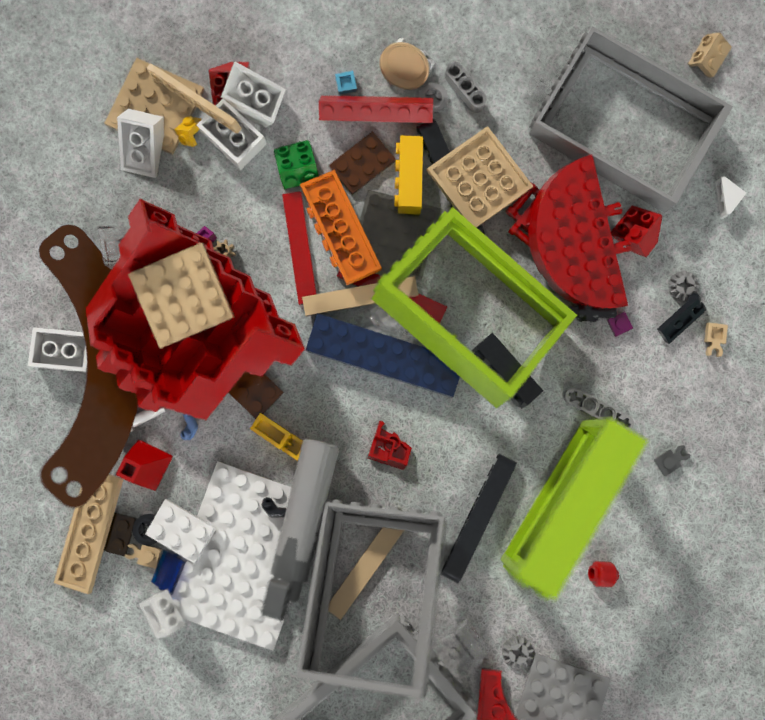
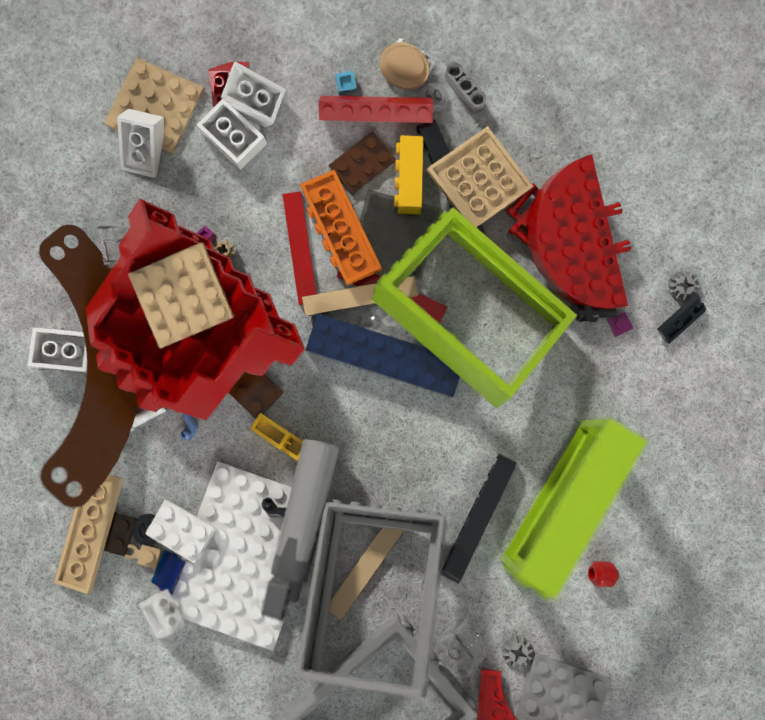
(144, 465): red slope -> none
(186, 131): yellow bracket -> none
(193, 98): tan tile -> none
(295, 164): green bracket -> none
(396, 451): red slope -> none
(505, 365): black brick -> none
(599, 407): light grey beam -> none
(640, 228): red slope -> none
(656, 80): light grey door -> none
(669, 461): dark grey plate -> none
(710, 54): tan bracket -> none
(715, 335): tan plate -> none
(728, 196): white slope -> none

